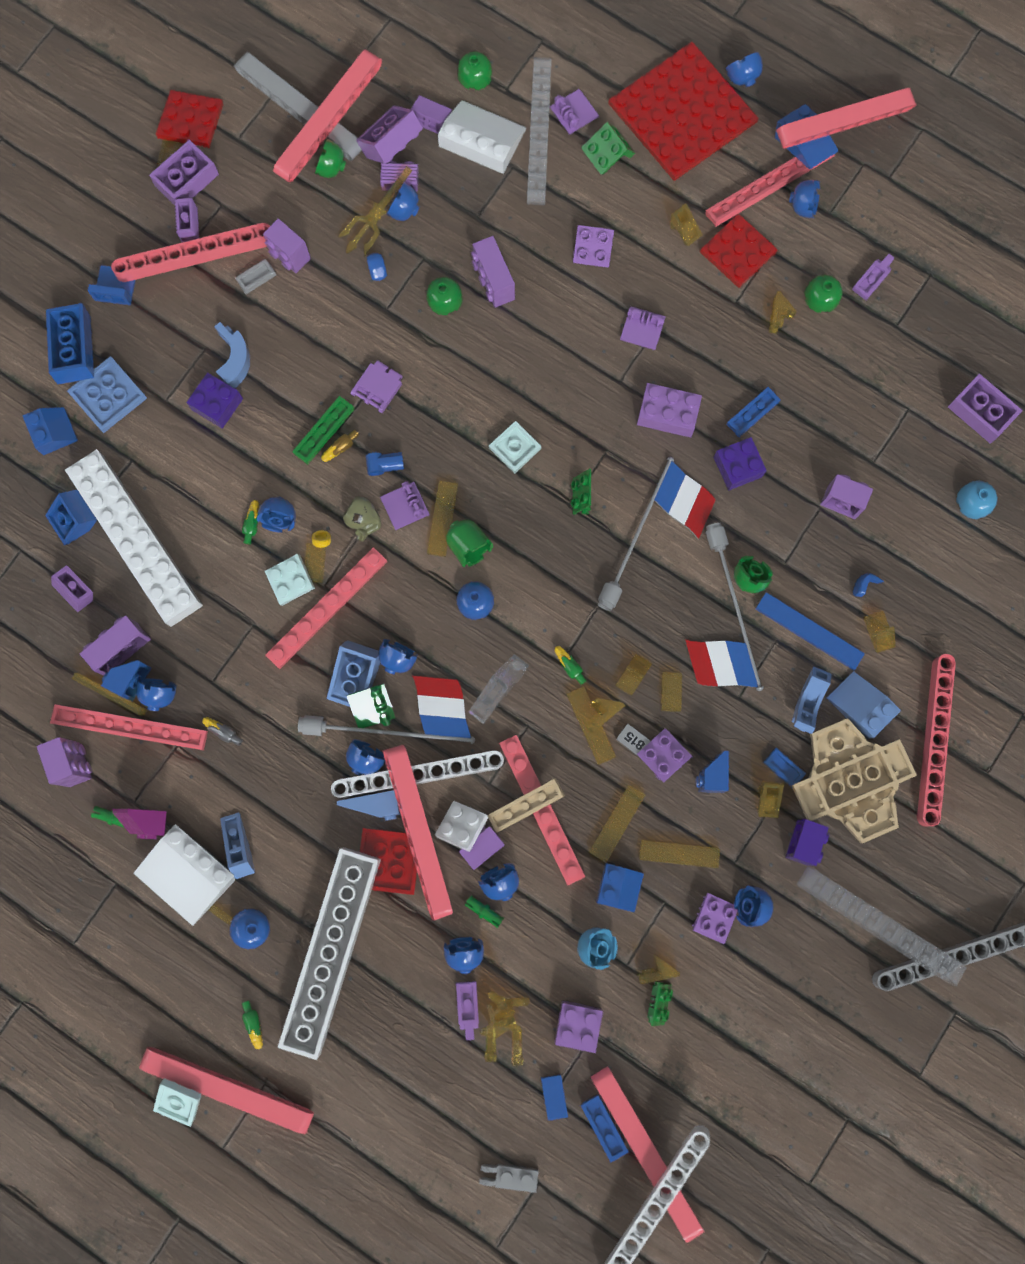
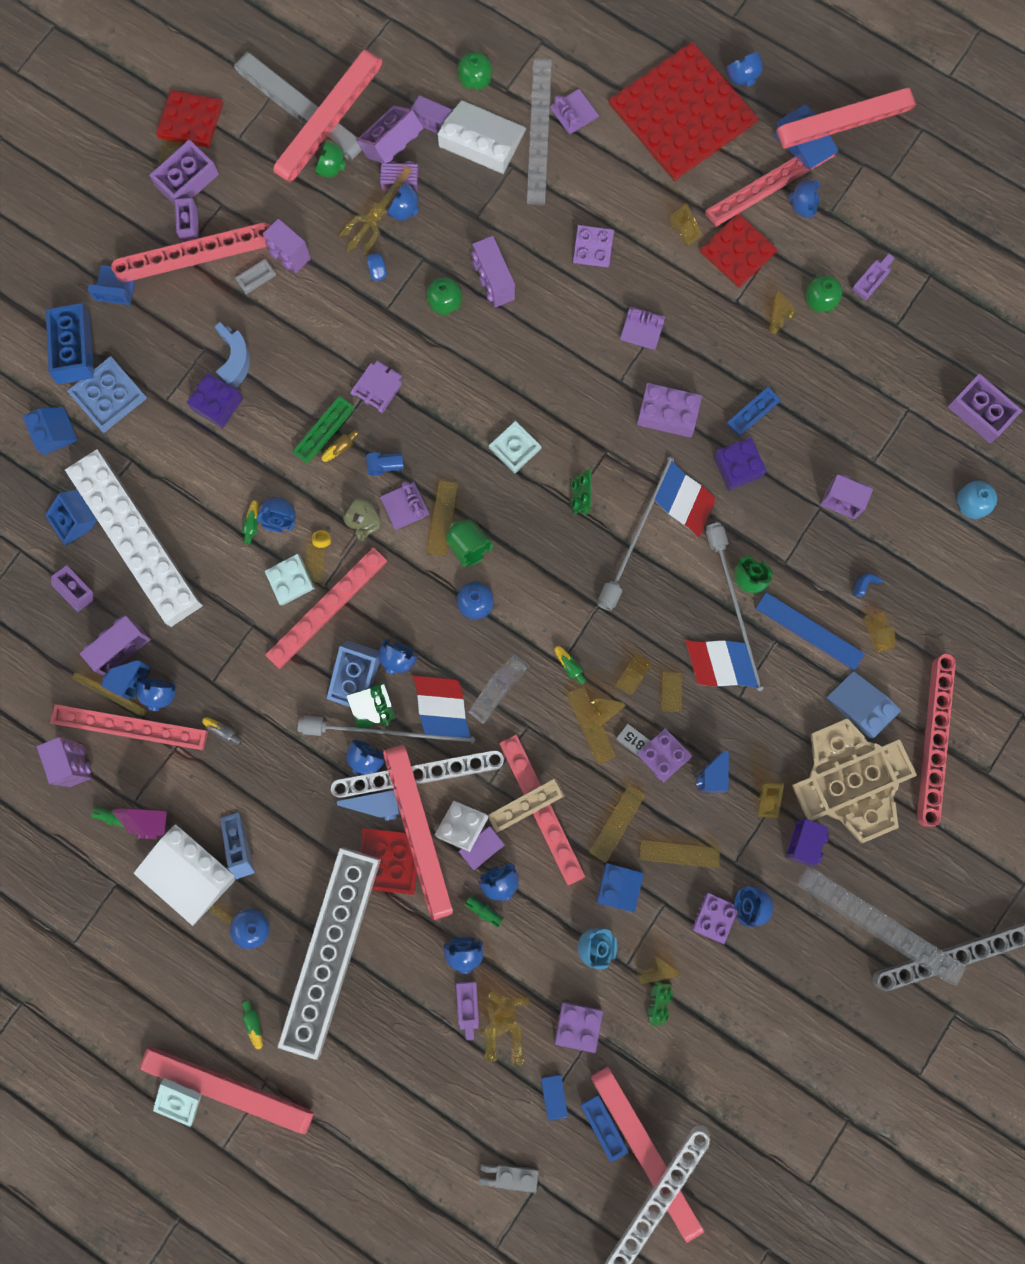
(606, 148): green bracket -> none
(784, 767): blue tile -> none
(810, 700): medium blue arch -> none

